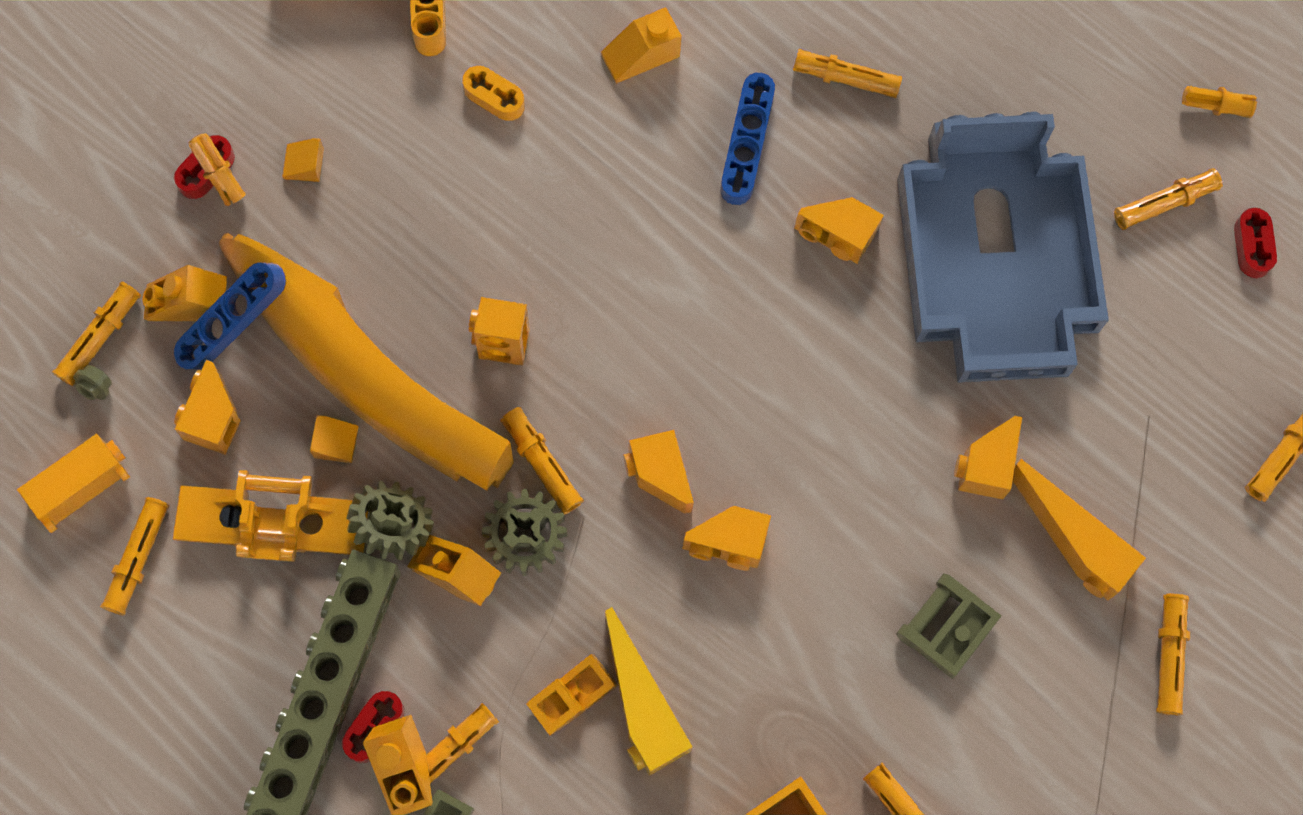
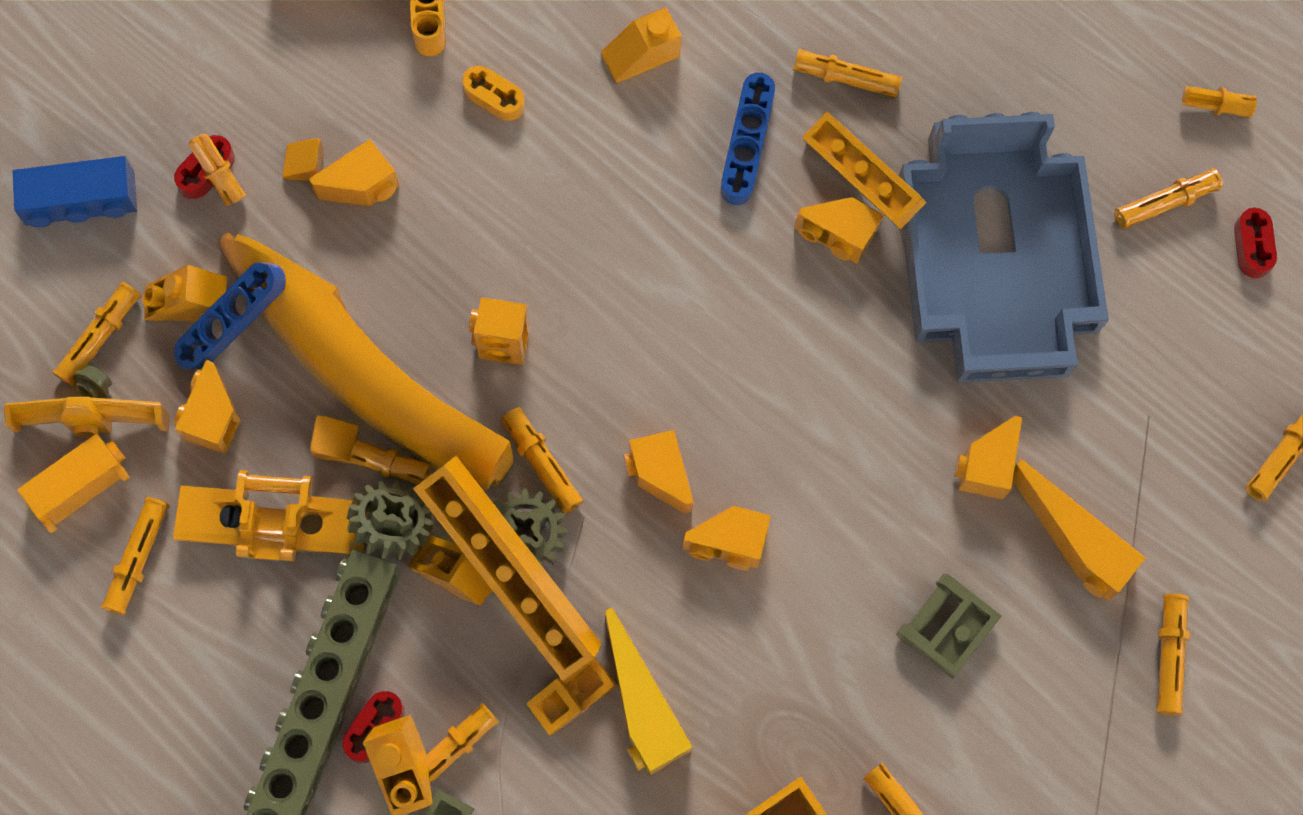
(74, 191): none -> blue brick
(84, 414): none -> light orange plate
(356, 178): none -> light orange slope
(389, 462): none -> light orange pin
(509, 568): none -> light orange brick
(864, 170): none -> light orange plate

